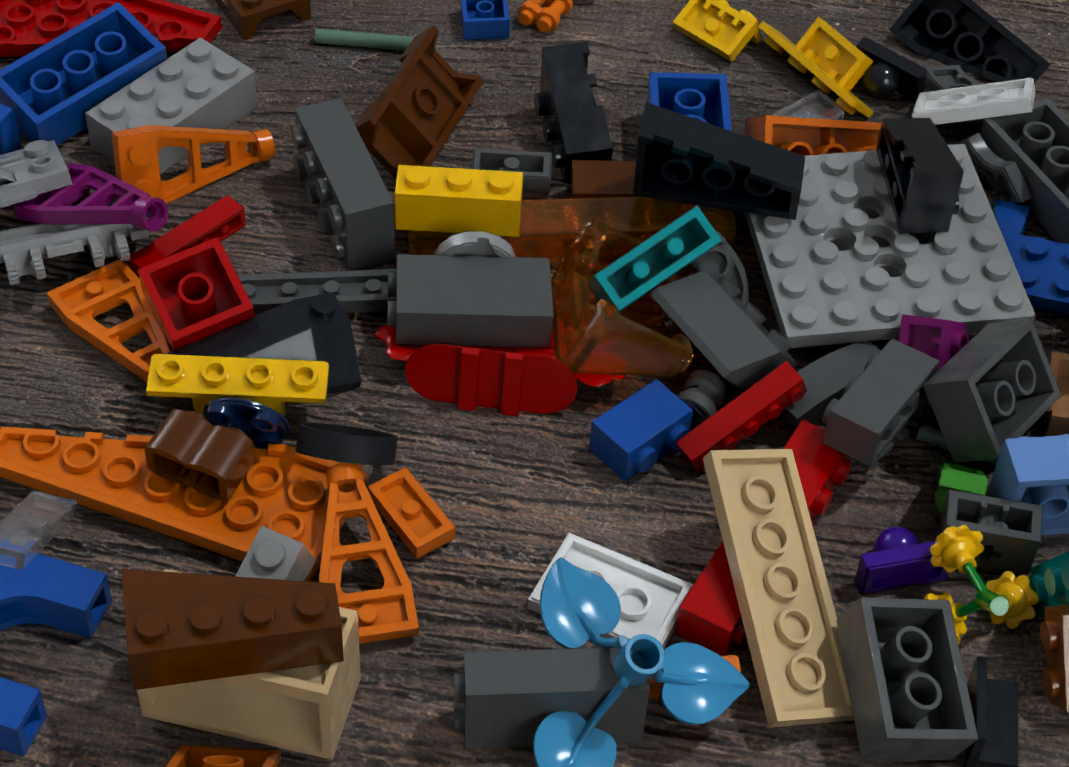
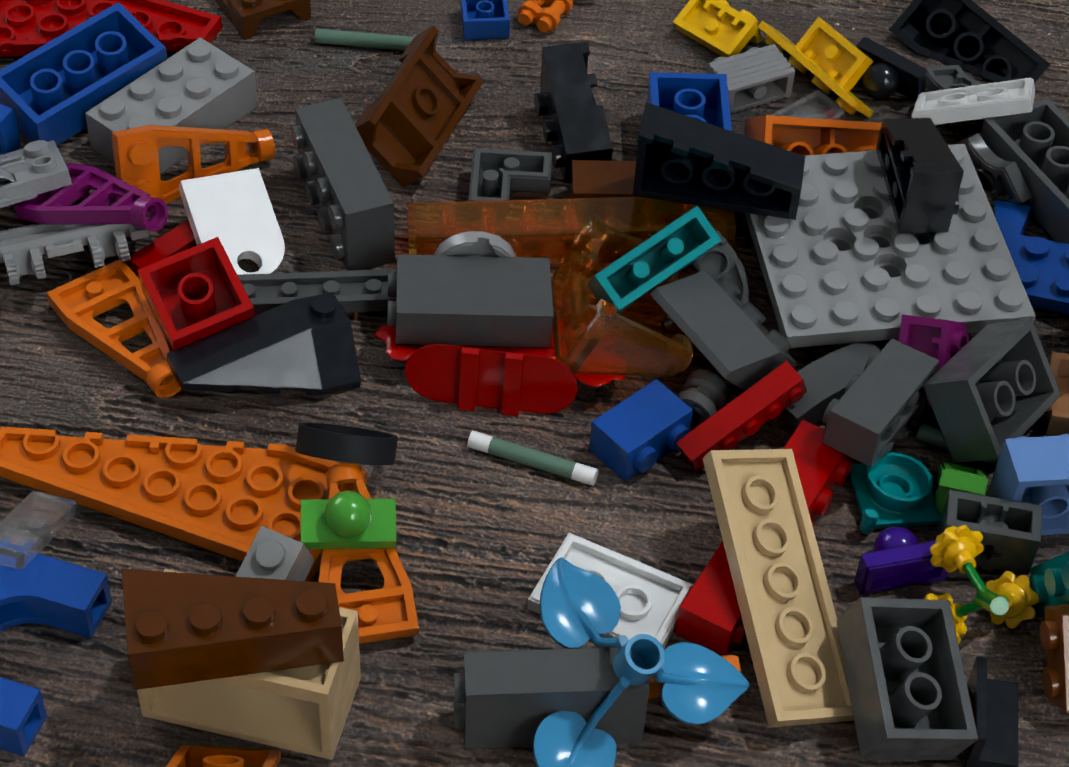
(200, 454): reddish brown brick -> none
(237, 212): none -> white tile
(253, 418): dark blue dish -> none
(254, 379): yellow bracket -> none
(348, 522): none -> bright green tile
(411, 512): orange plate -> none
(458, 200): yellow slope -> none
(532, 458): none -> sand green bar
(755, 77): none -> light grey brick
(893, 493): none -> teal hat

